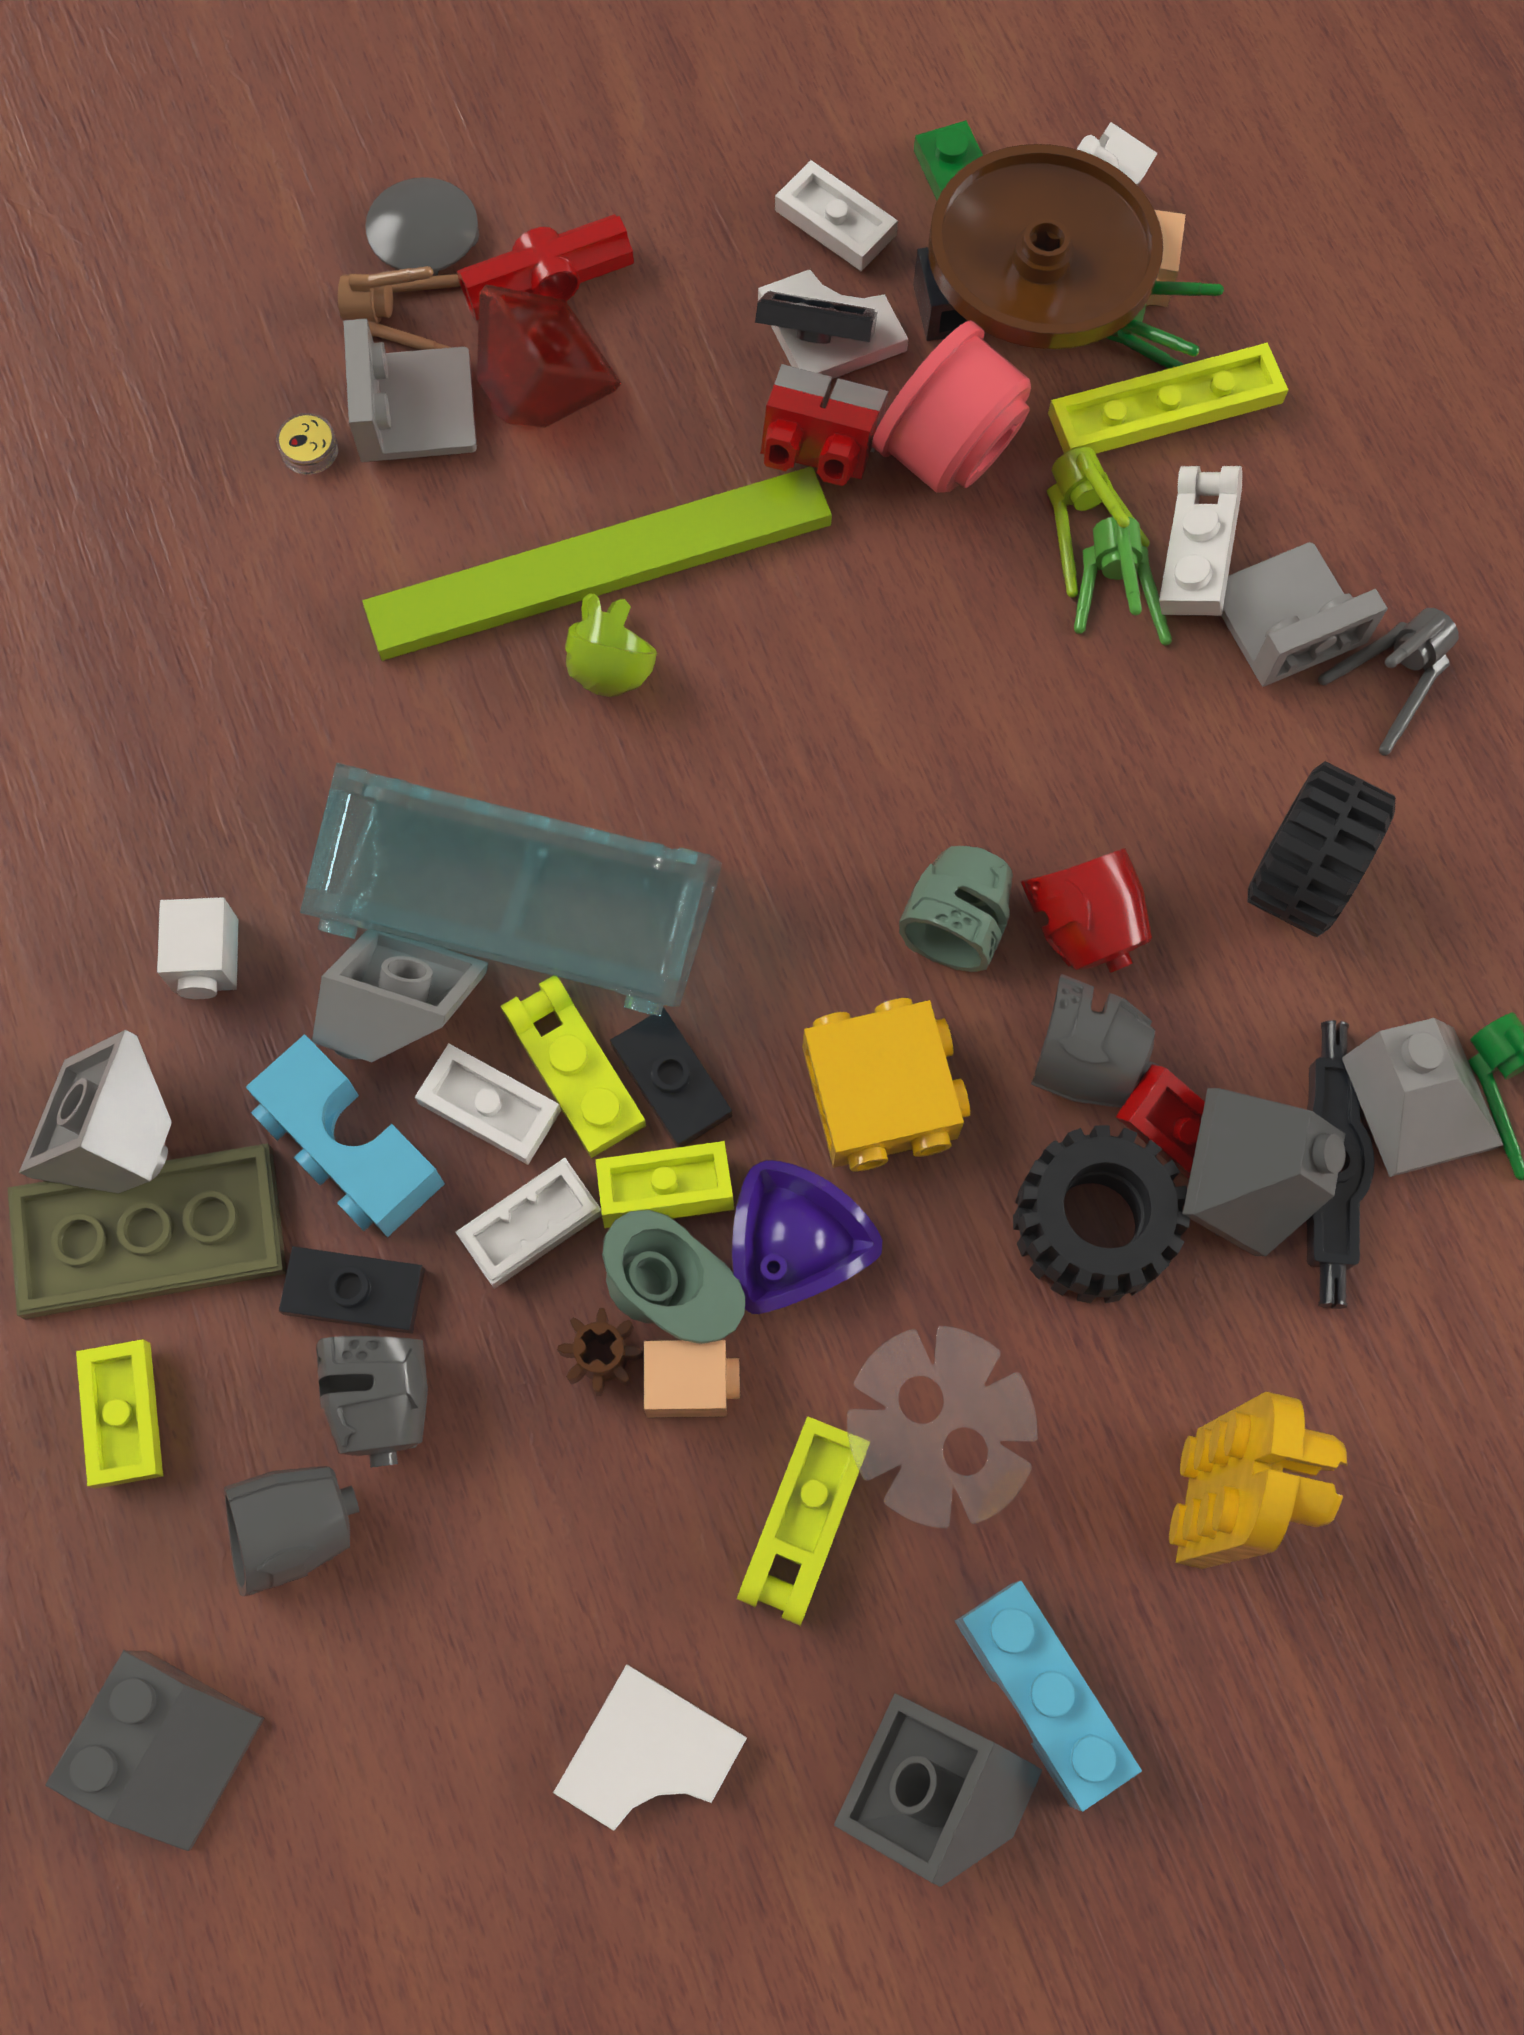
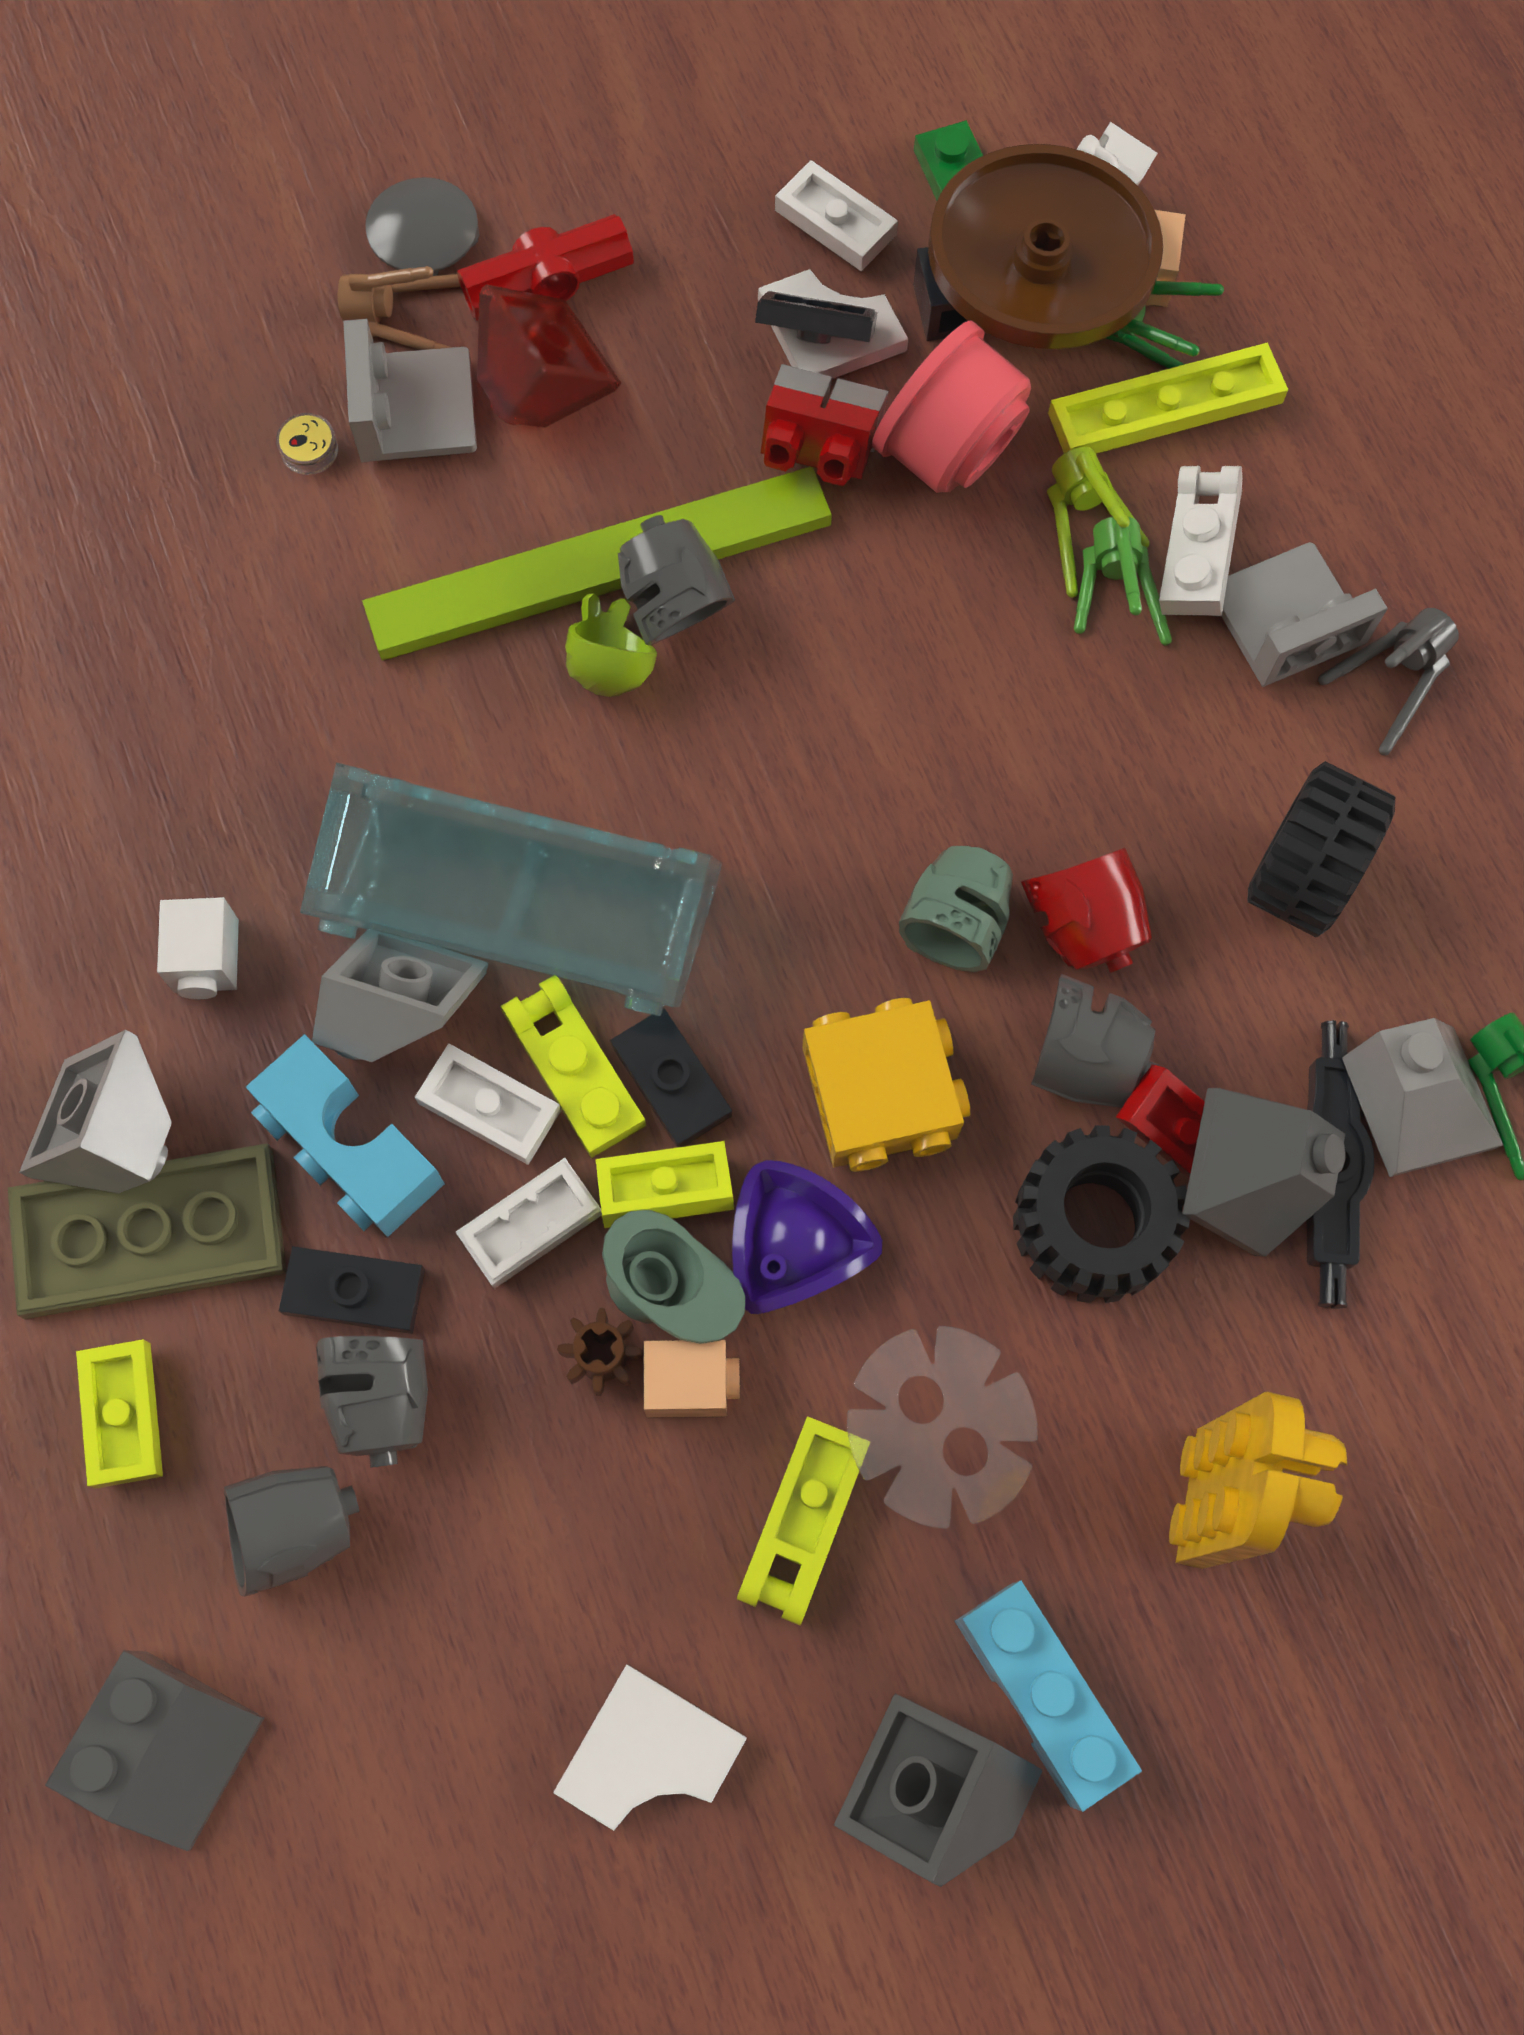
(671, 578): none -> dark grey helmet

